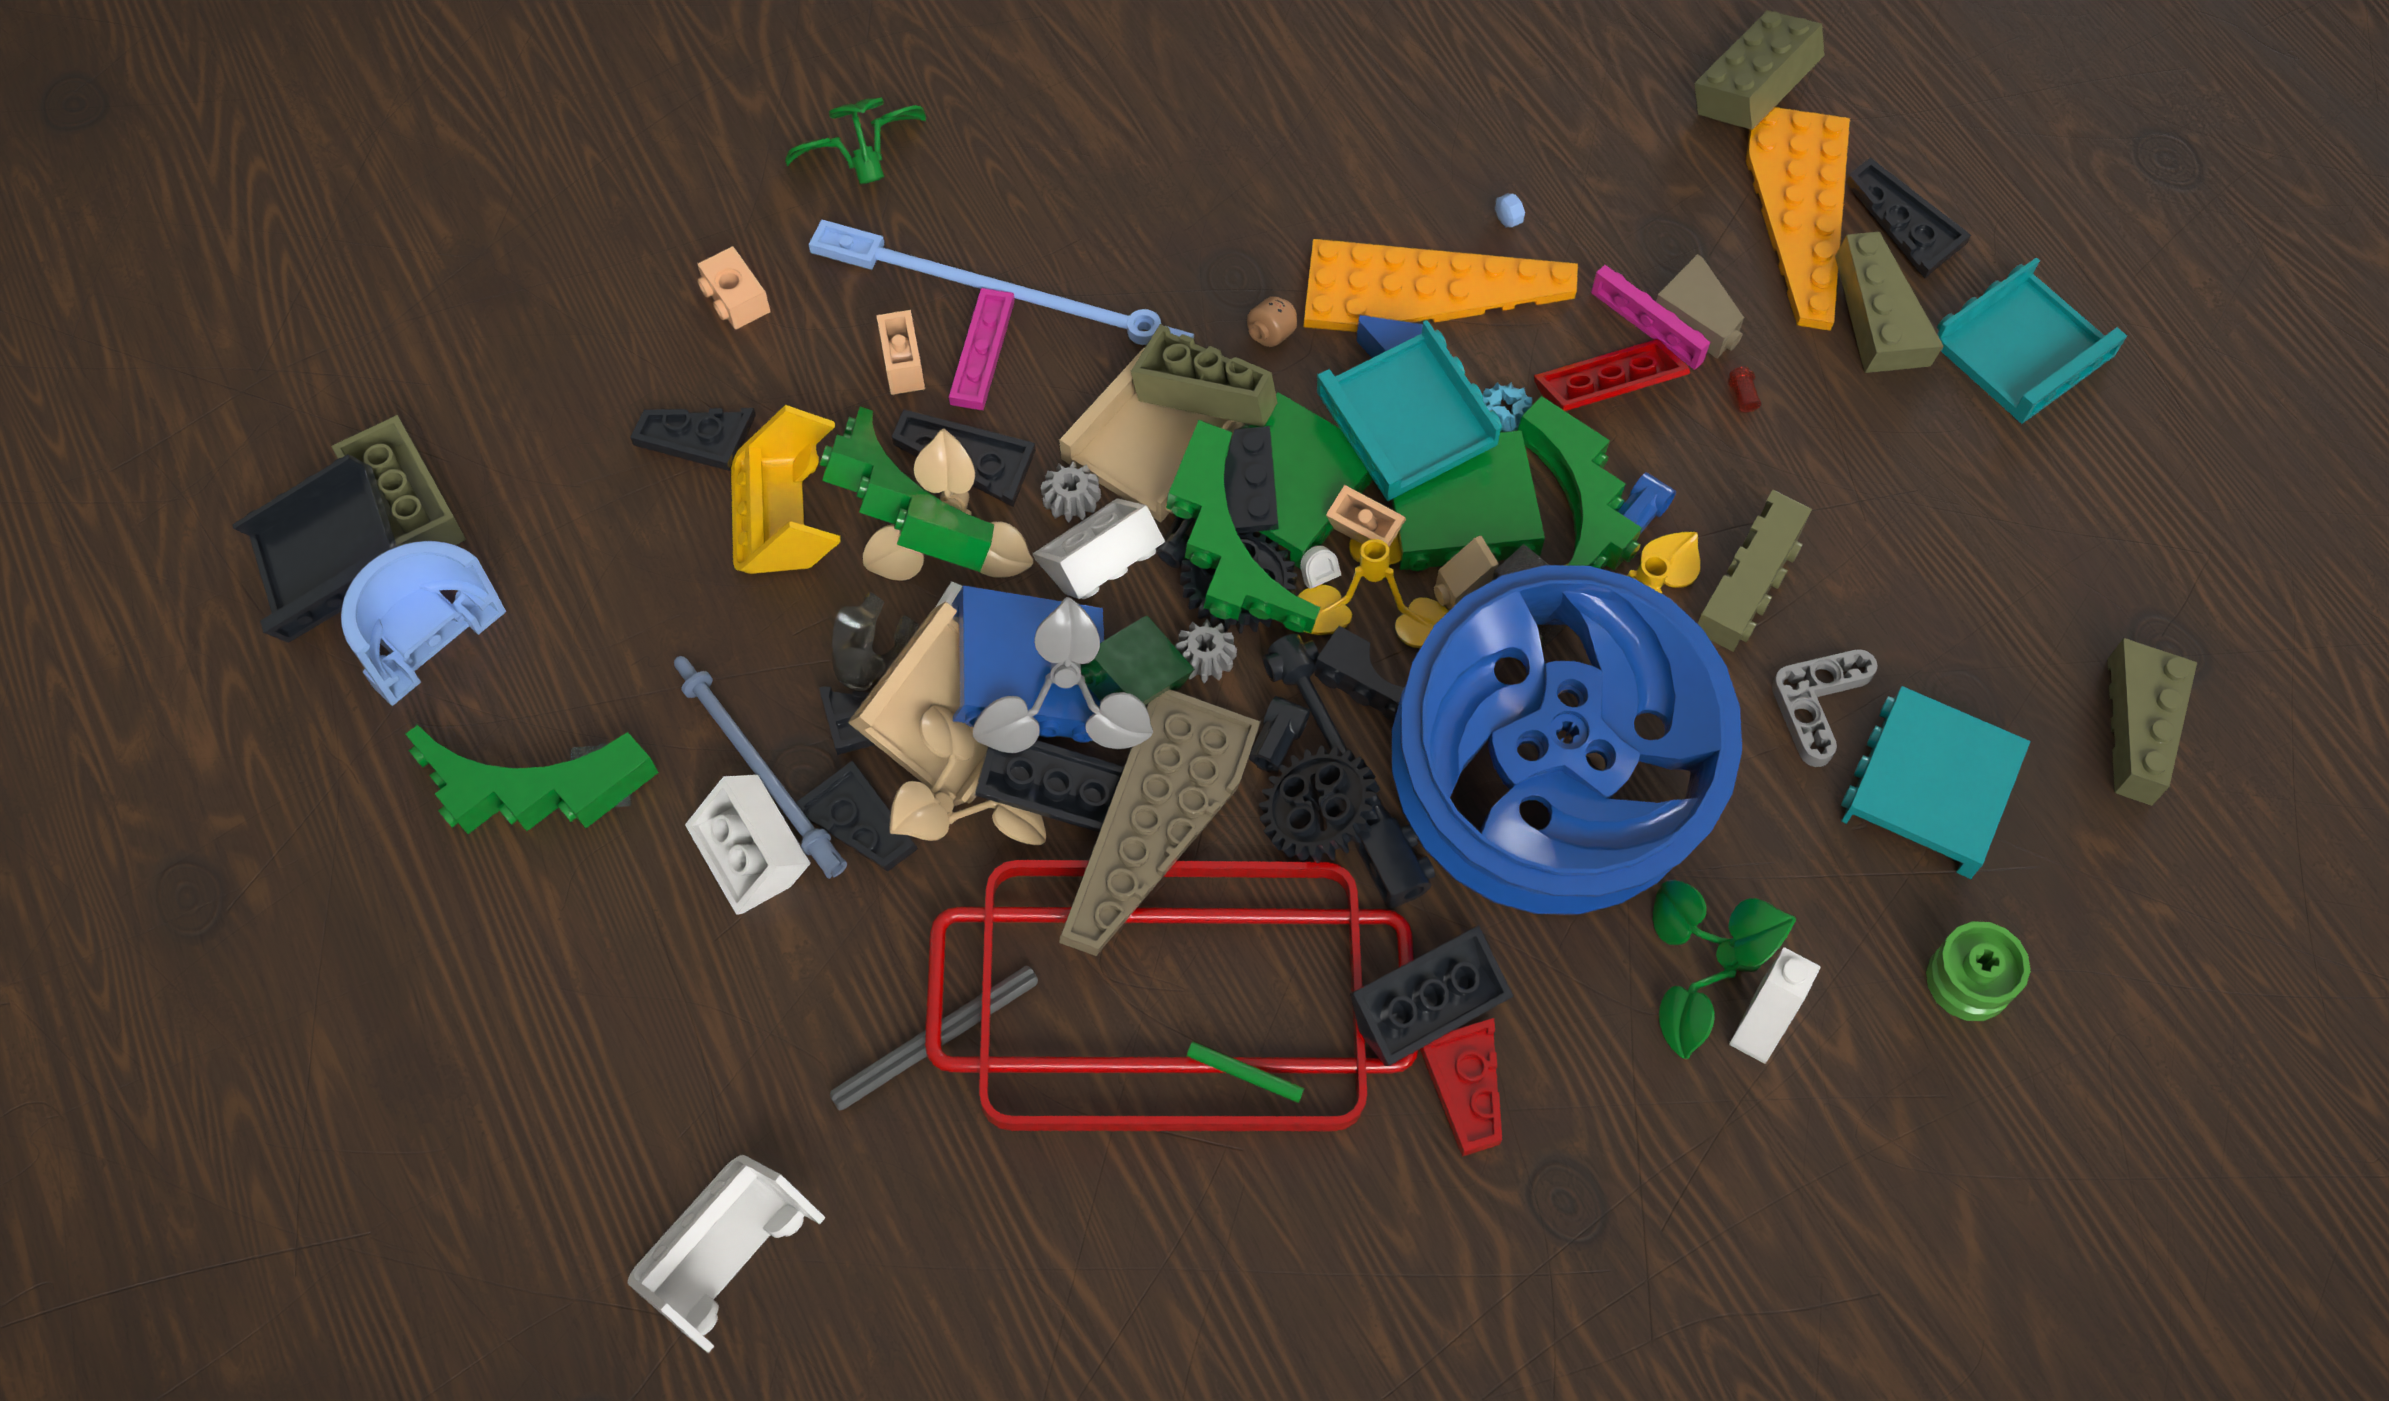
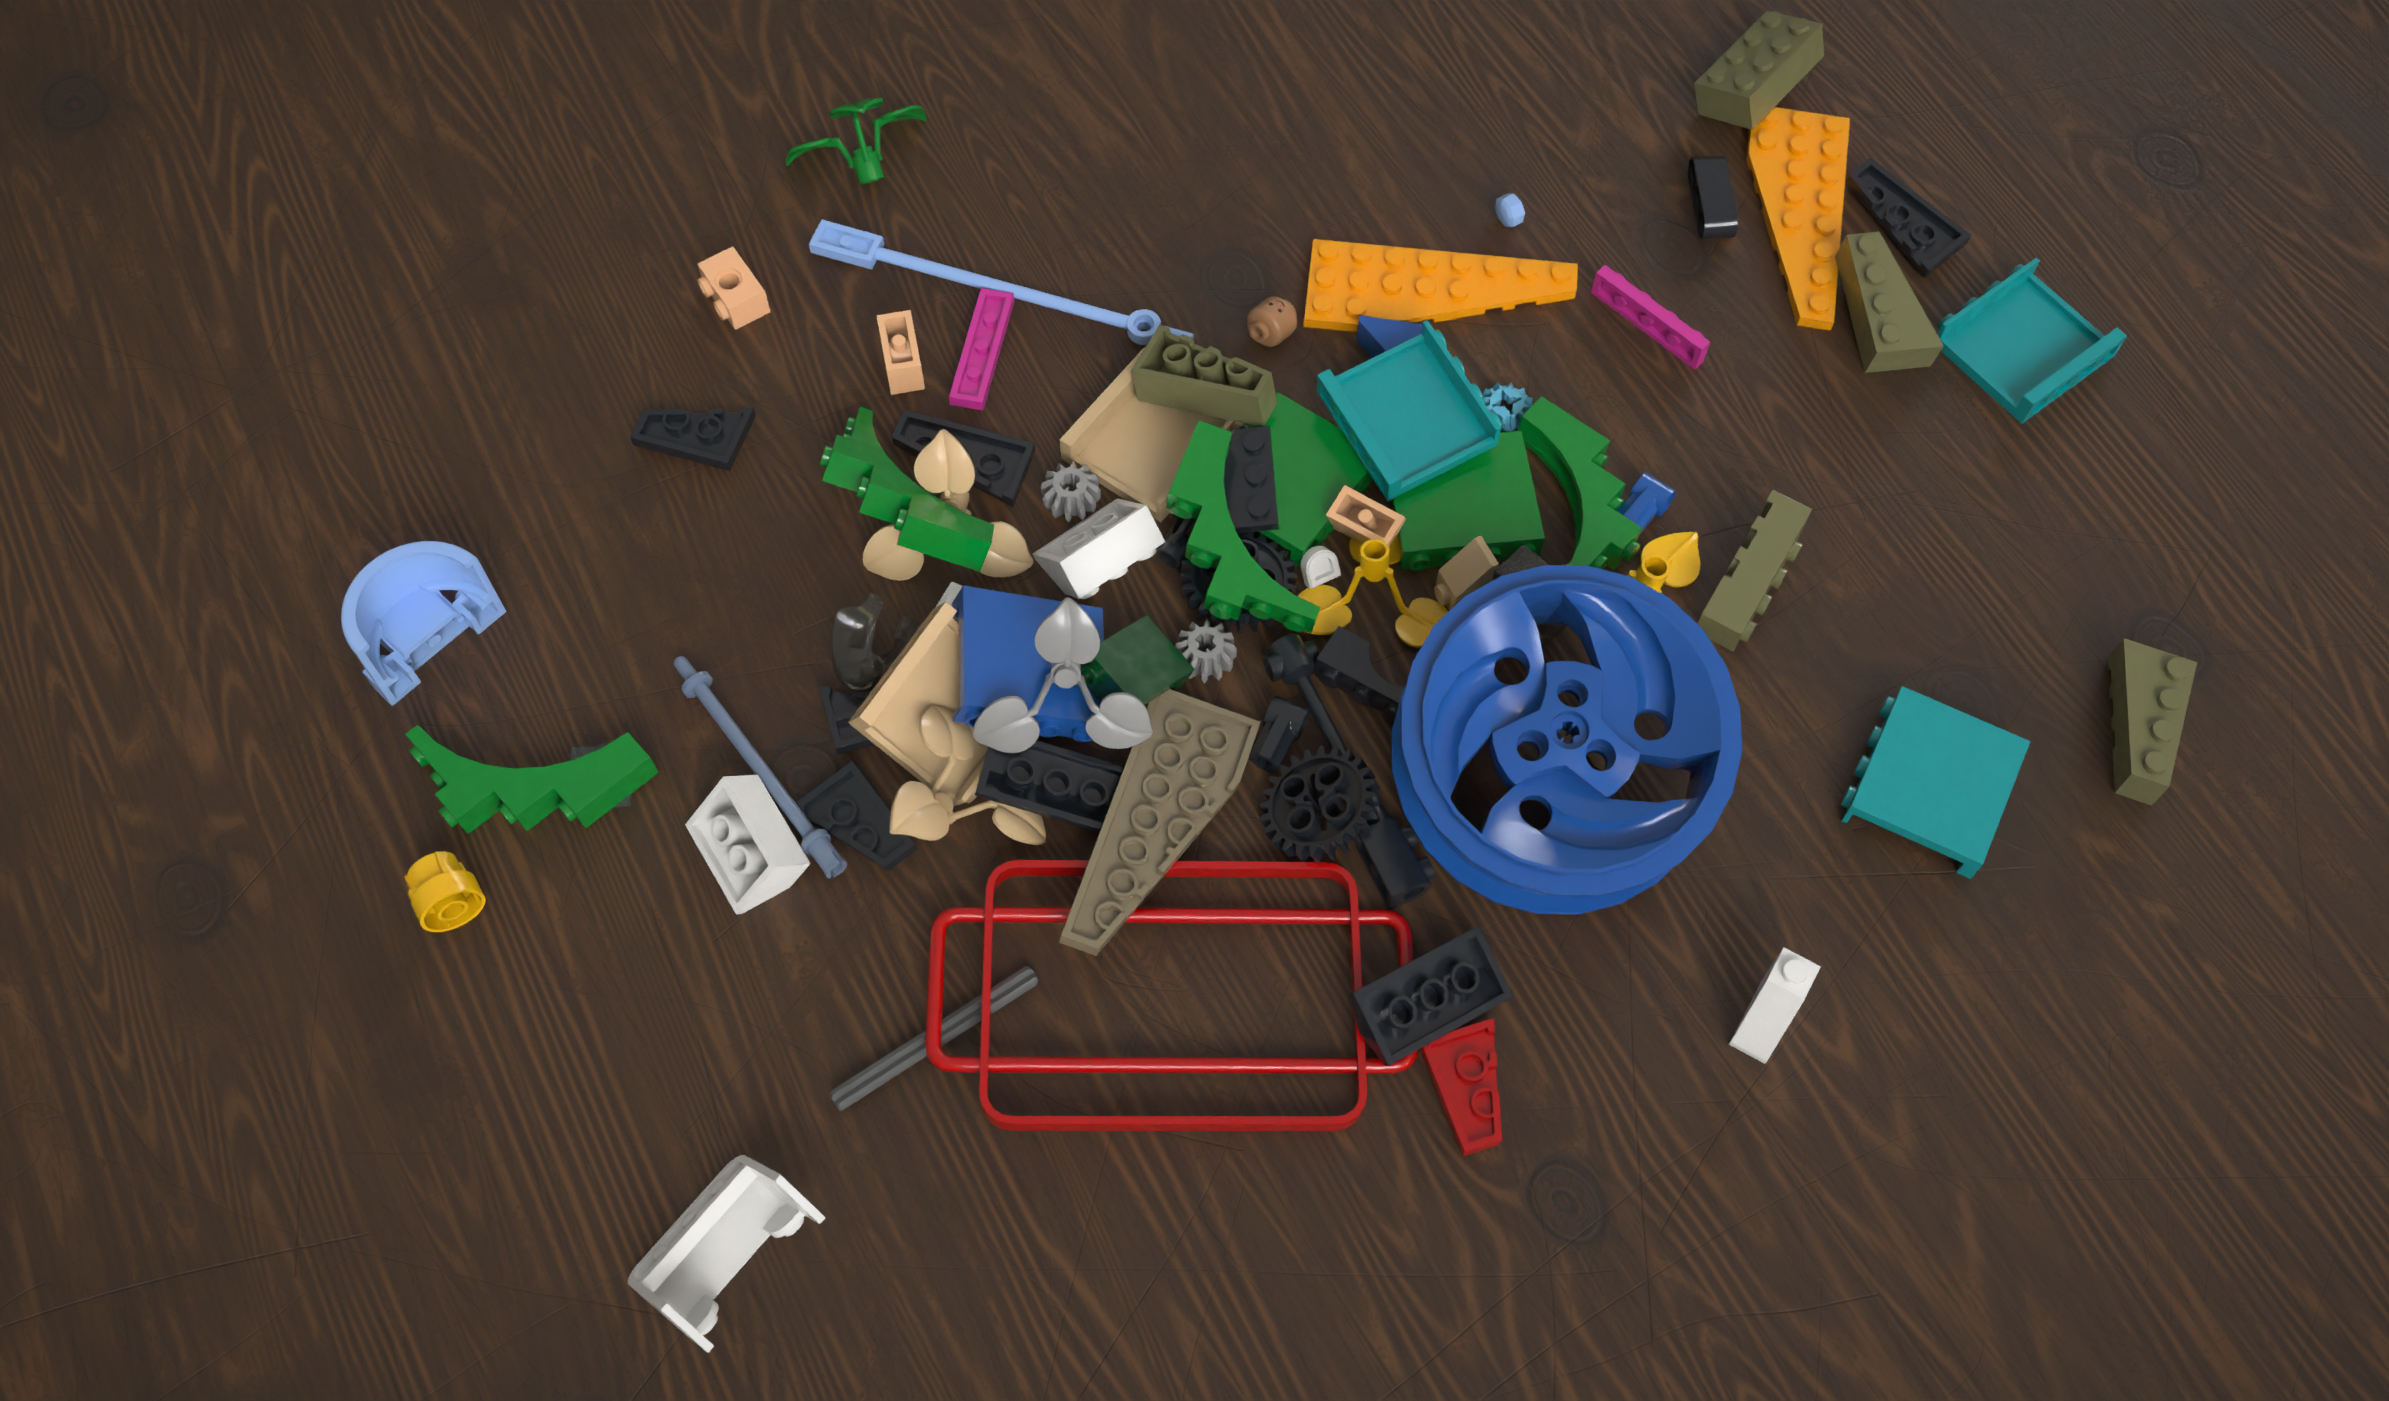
(316, 544): black panel -> none
(405, 485): olive brick -> none
(443, 892): none -> yellow piece
(769, 495): yellow windscreen -> none
(1245, 1072): green bar -> none
(1610, 375): red slope -> none
(1704, 306): dark tan slope -> none
(1712, 197): none -> black beam
(1742, 382): clear red pin -> none
(1757, 934): green plant -> none
(1806, 698): light grey beam -> none
(1978, 971): bright green wheel -> none

